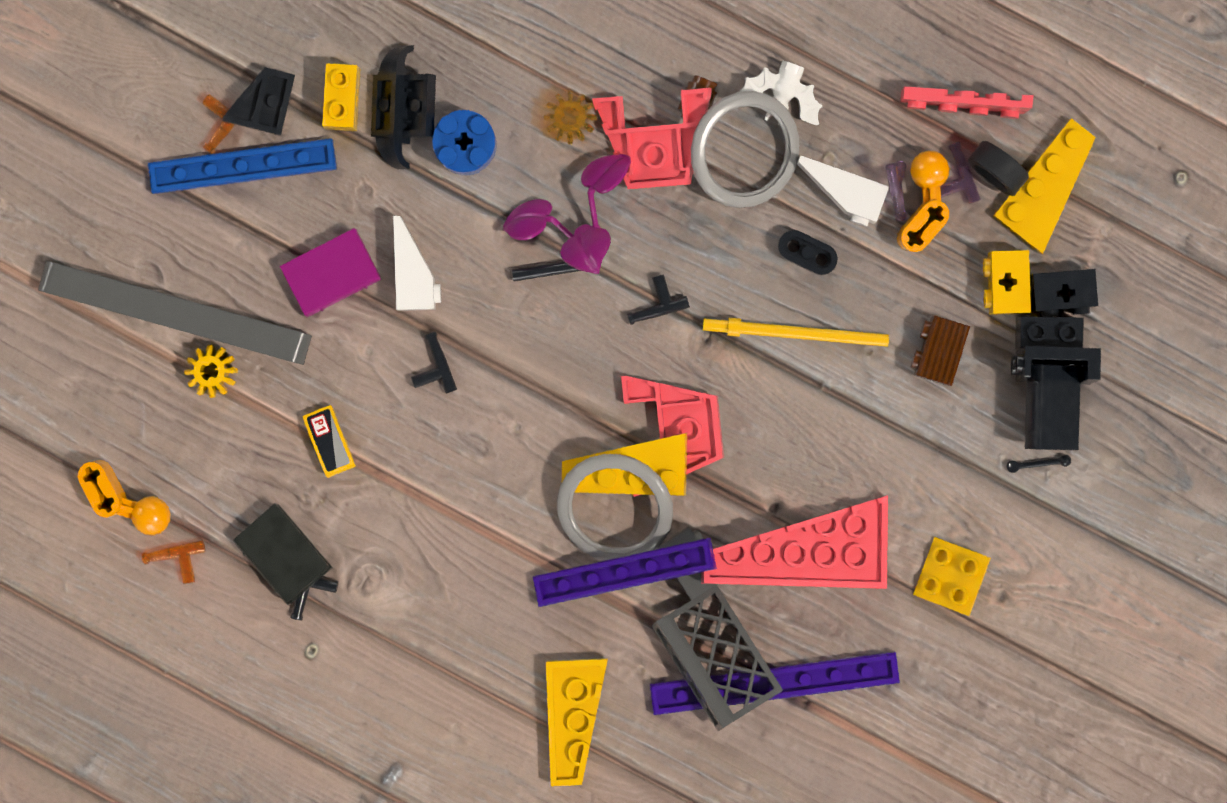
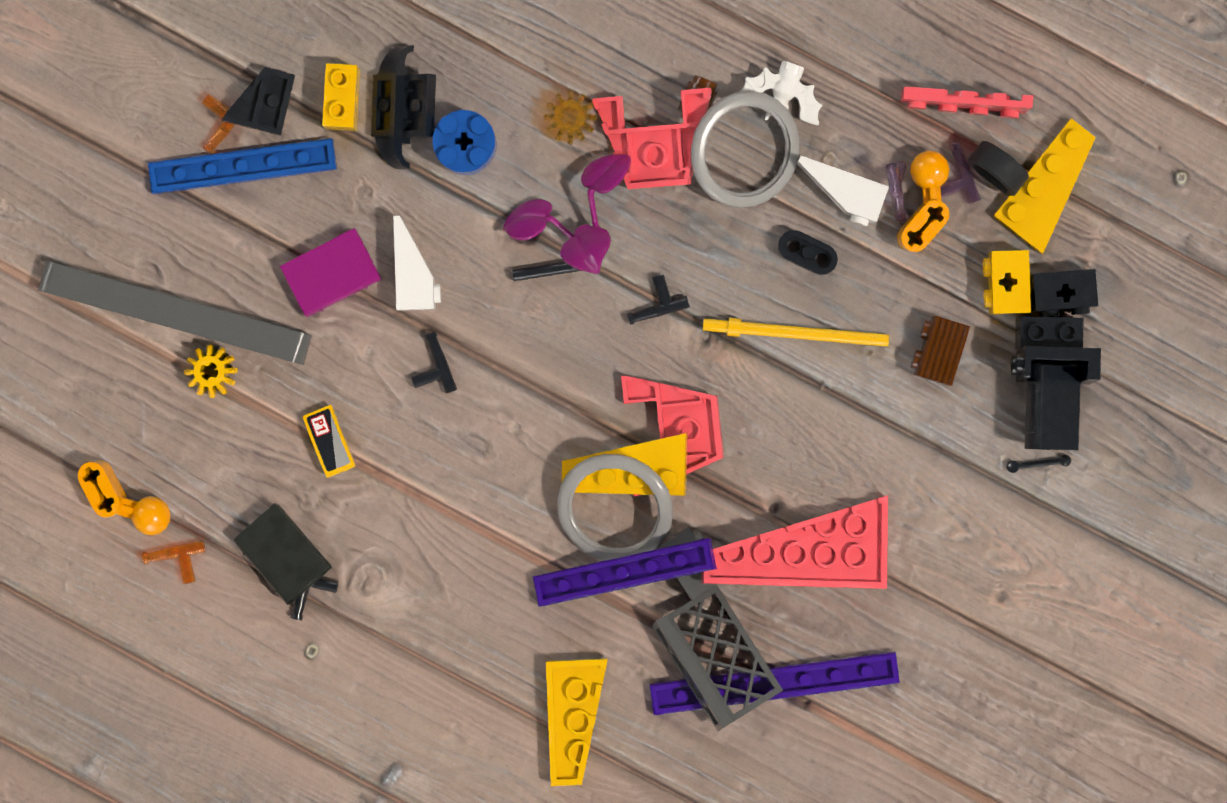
(951, 576): yellow hinge -> none

